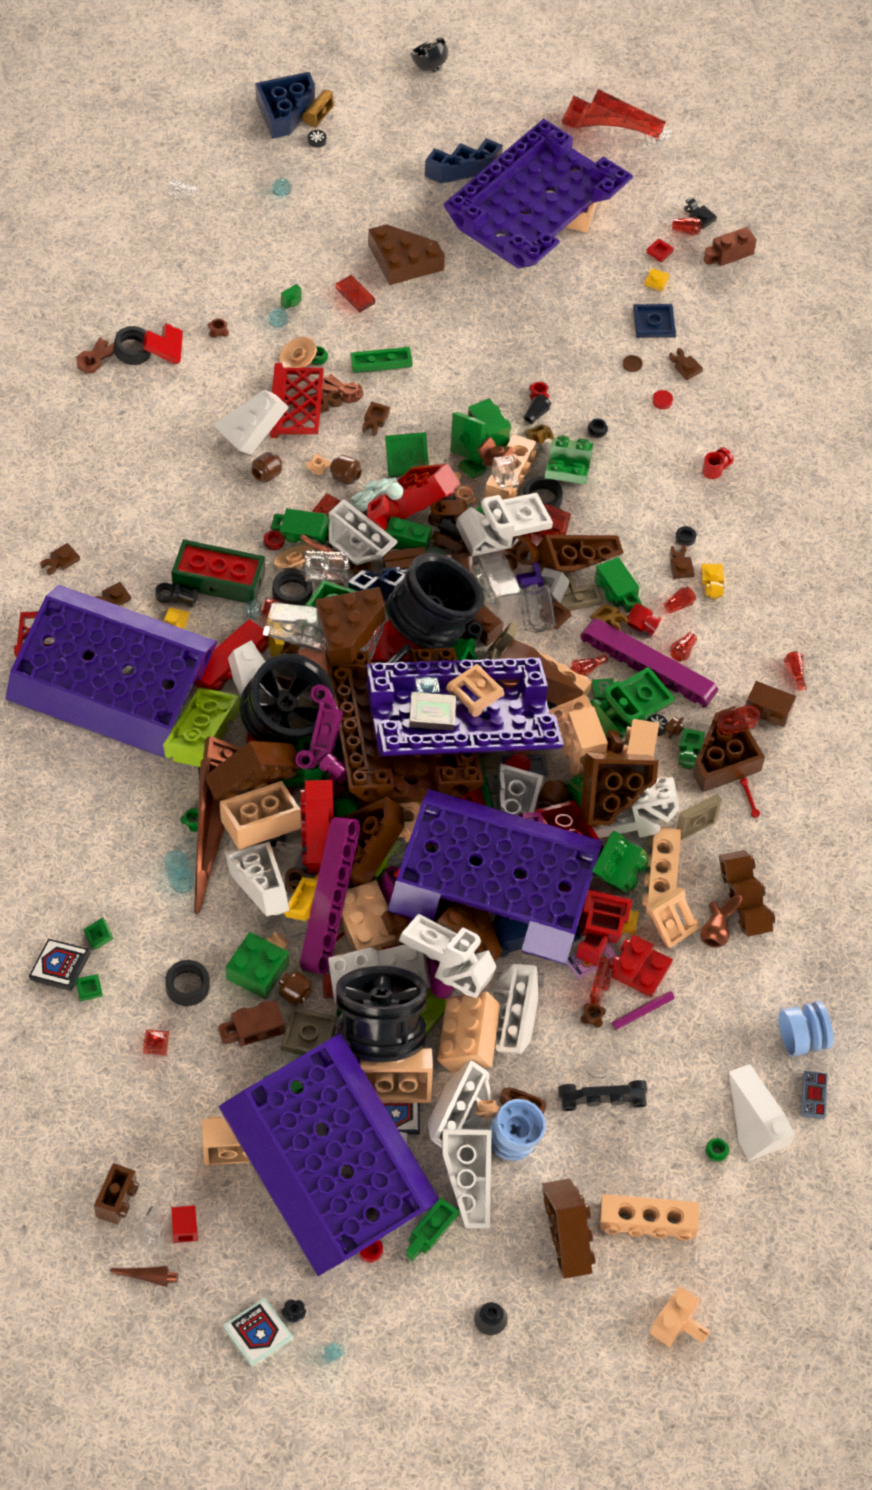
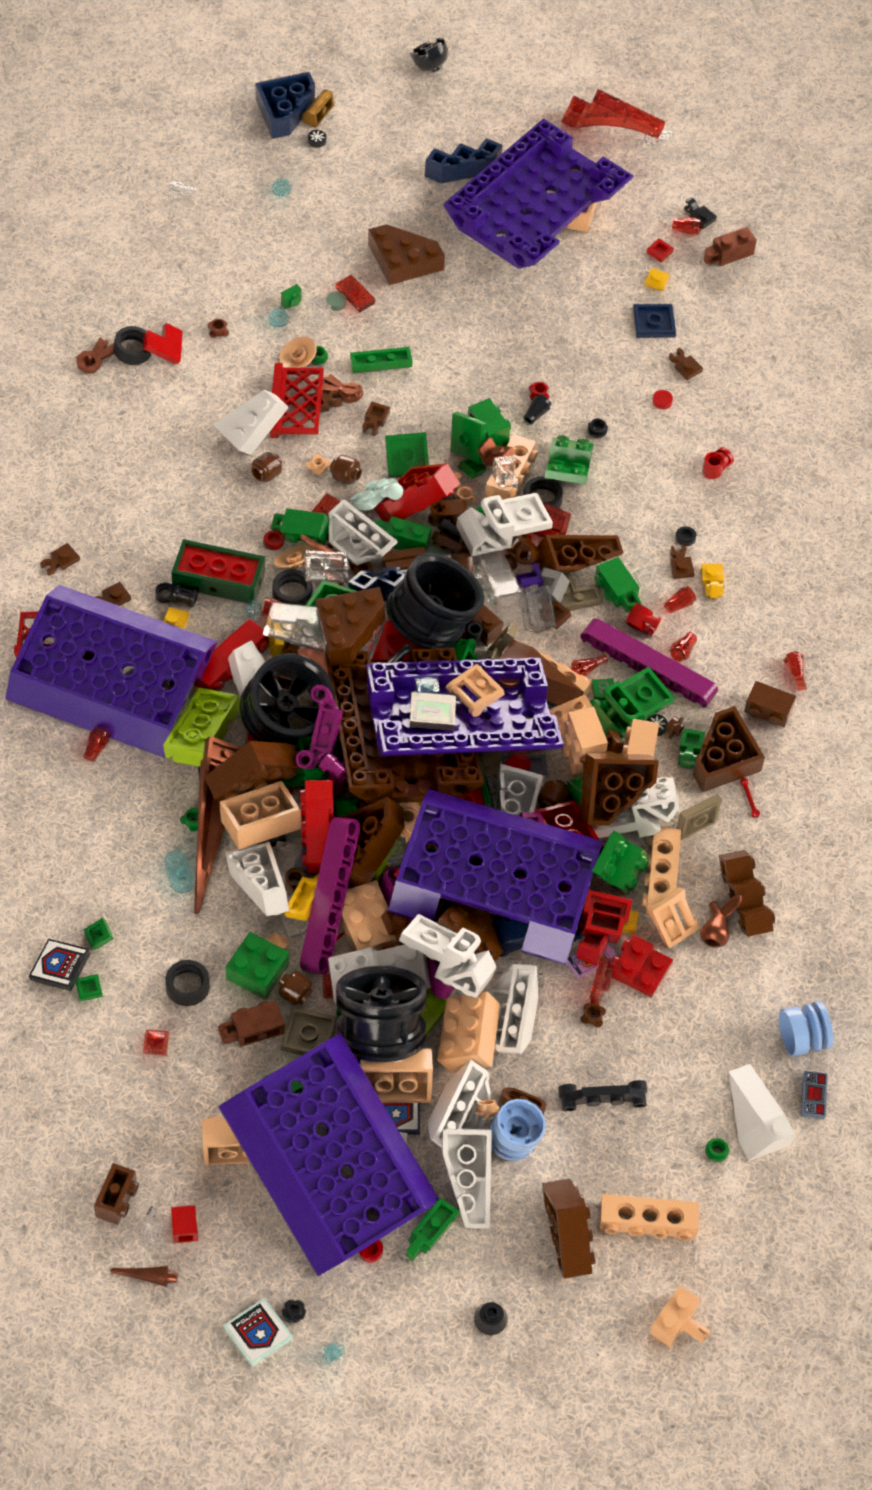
(96, 743): none -> clear red cone
(336, 300): none -> sand green tile
(381, 510): red panel -> none
(539, 433): pearl gold plate -> none
(610, 616): pearl gold plate -> none
(632, 363): reddish brown piece -> none
(643, 1010): magenta bar -> none
(737, 720): clear red plate -> none

